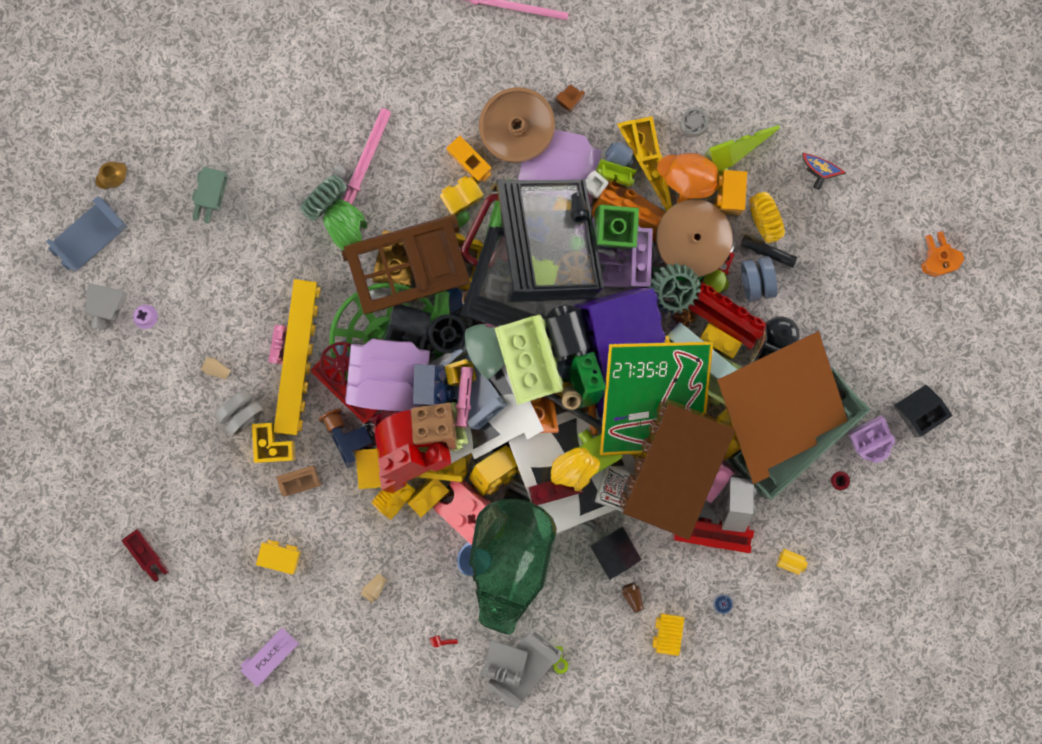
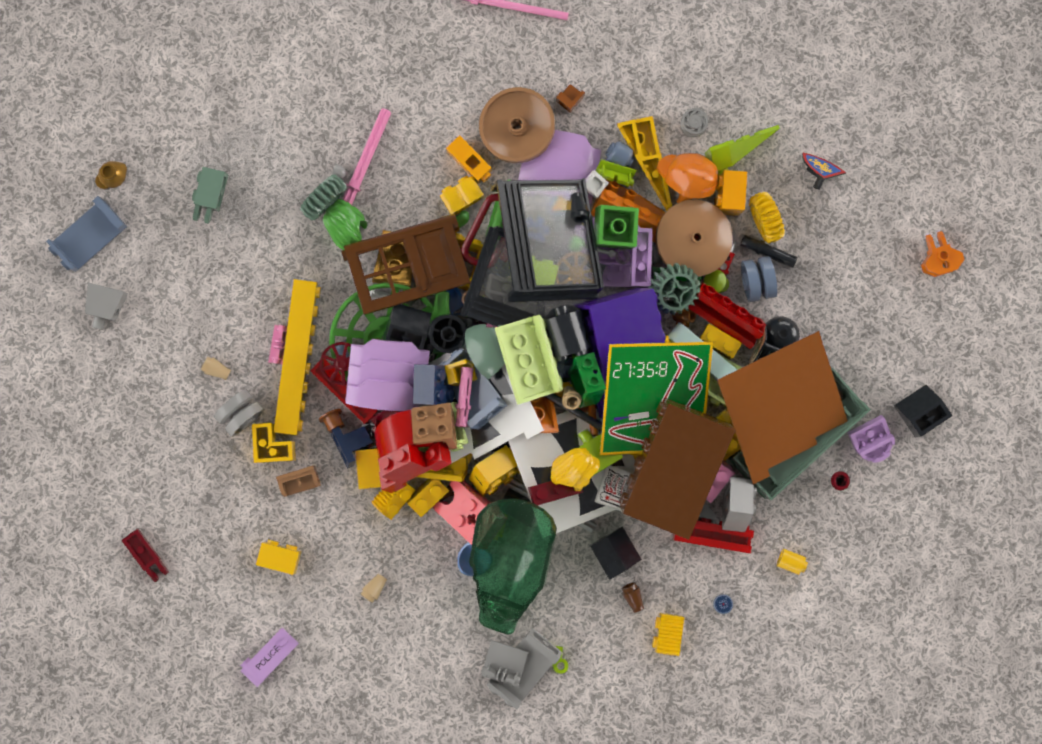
(145, 316): lavender piece -> none
(436, 641): red hand -> none

